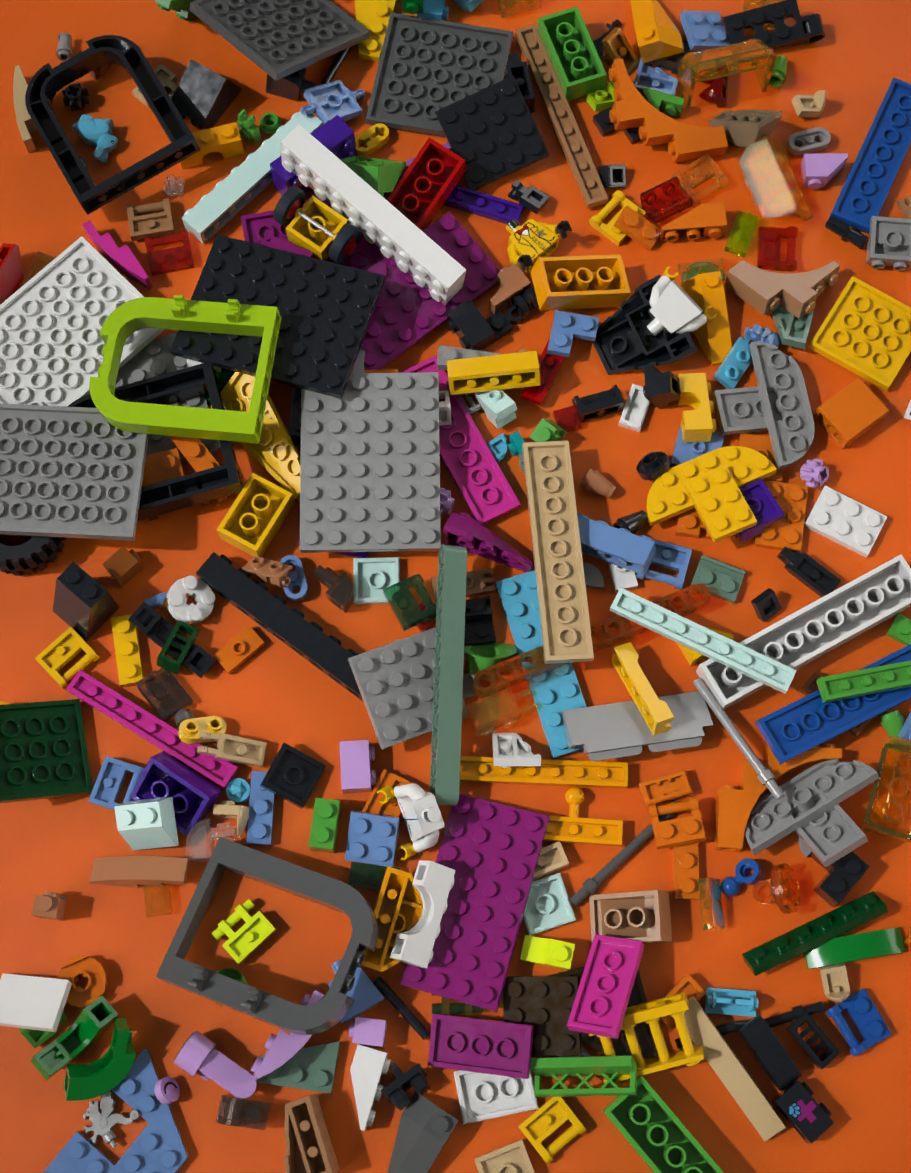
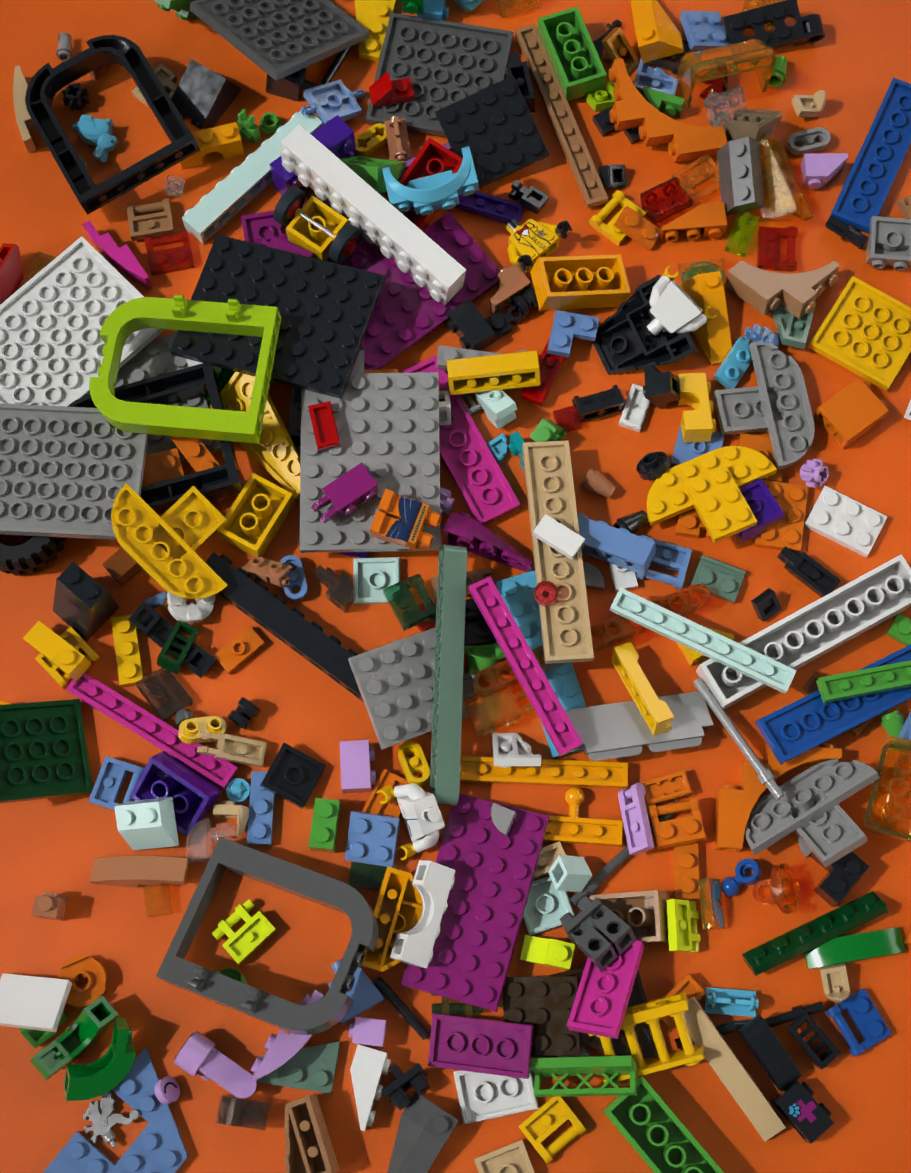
(57, 650): none -> yellow slope
(167, 543): none -> yellow plate
(244, 713): none -> black wheel
(324, 426): none -> red tile
(347, 493): none -> magenta hinge
(390, 92): none -> red slope
(398, 139): none -> nougat hinge
(404, 521): none -> orange hips
(414, 765): none -> yellow plate
(434, 190): none -> medium azure piece
(502, 818): none -> light grey tile
(525, 666): none -> dark pink plate
(545, 593): none -> clear red tile
(558, 536): none -> white tile
(570, 873): none -> light aqua brick
(598, 932): none -> dark grey hips
(635, 819): none -> lavender plate
(682, 925): none -> neon yellow plate
(722, 106): none -> clear brick
(740, 175): none -> dark grey slope

